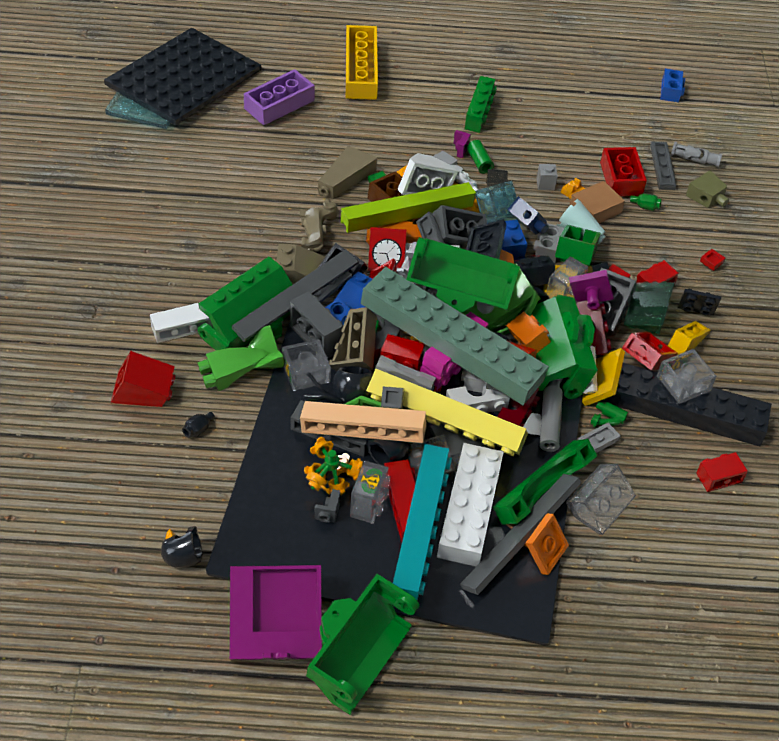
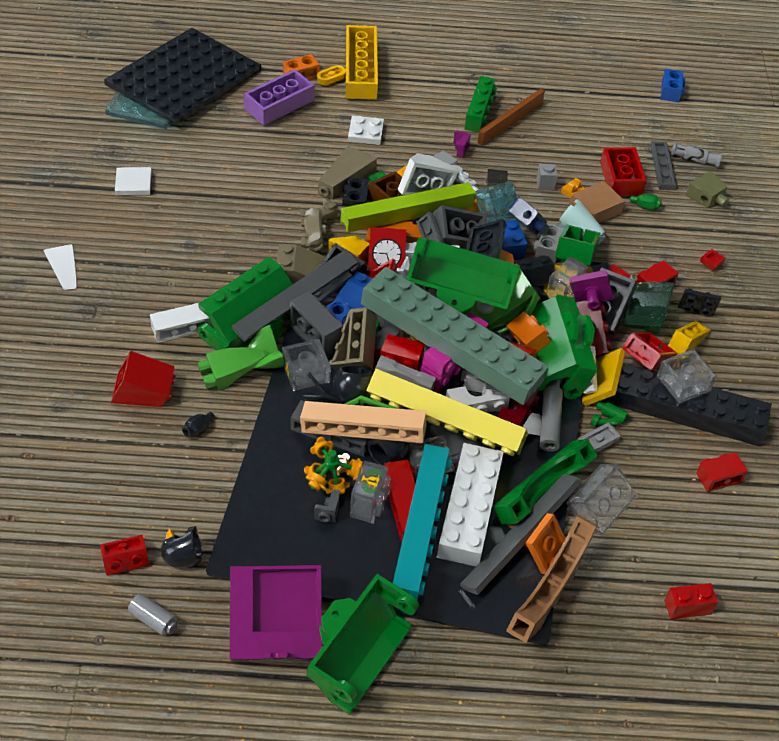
(63, 264): none -> white sticker
(124, 555): none -> red bracket
(133, 181): none -> white tile
(152, 615): none -> light grey brick
(305, 65): none -> orange brick
(331, 75): none -> yellow plate
(353, 244): none -> yellow slope
(355, 191): none -> black brick
(365, 130): none -> white plate
(392, 397): dark grey plate -> none
(480, 156): green brick -> none
(510, 117): none -> dark orange tile
(533, 612): none -> medium nougat arch
(690, 601): none -> red brick

